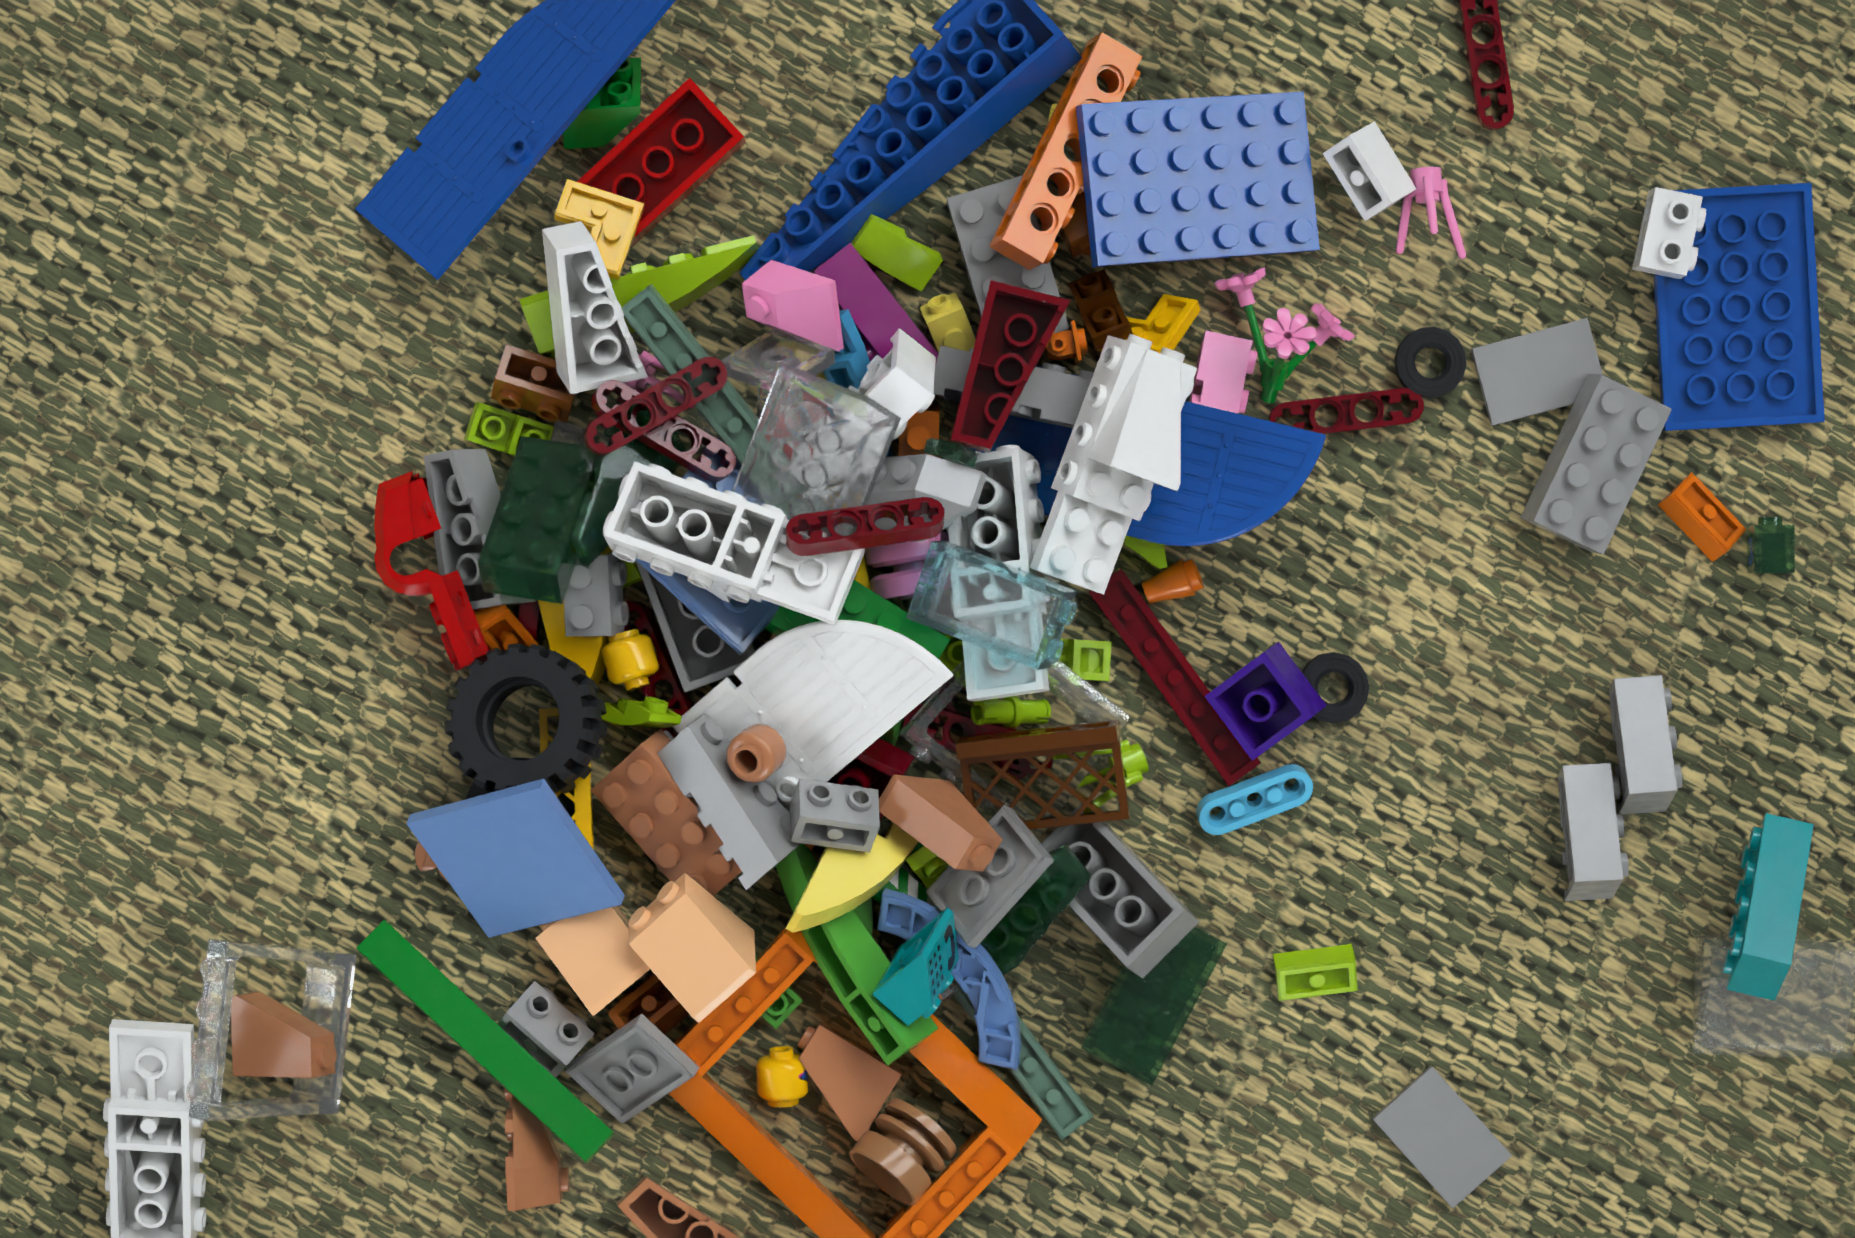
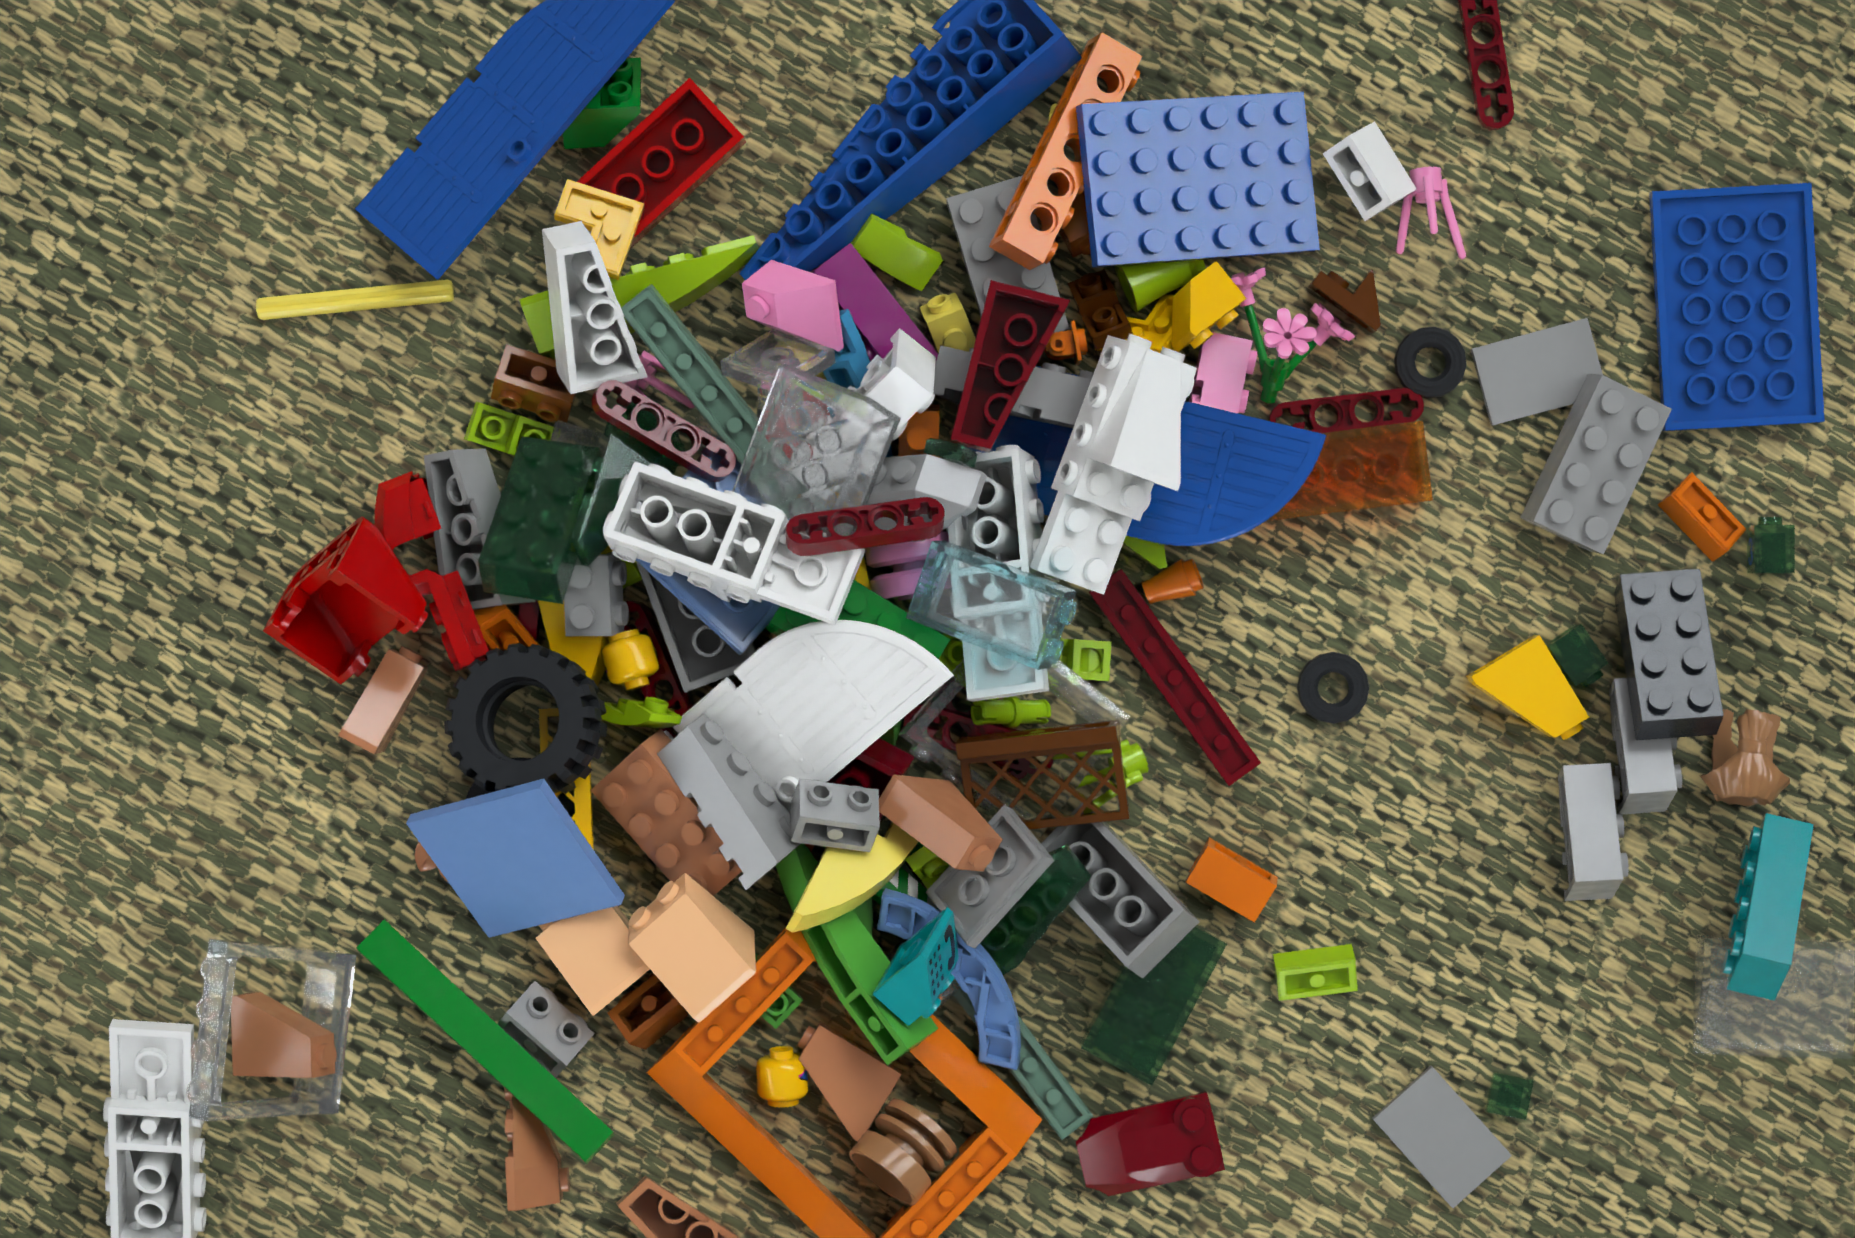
(346, 603): none -> red windscreen
(355, 299): none -> light yellow axle
(384, 700): none -> nougat slope
(632, 1068): light grey tile -> none
(657, 408): dark red beam -> none
(756, 753): nougat head -> none
(1150, 1145): none -> dark red slope
(1151, 281): none -> lime plant
(1201, 304): none -> yellow slope
(1232, 879): none -> orange hinge
(1265, 701): dark purple brick -> none
(1272, 799): medium azure plate -> none
(1359, 305): none -> reddish brown slope
(1365, 472): none -> clear orange brick
(1509, 1095): none -> clear green tile
(1532, 688): none -> yellow slope
(1577, 656): none -> clear green brick
(1668, 654): none -> brick
(1669, 233): white brick -> none
(1747, 772): none -> medium nougat piece

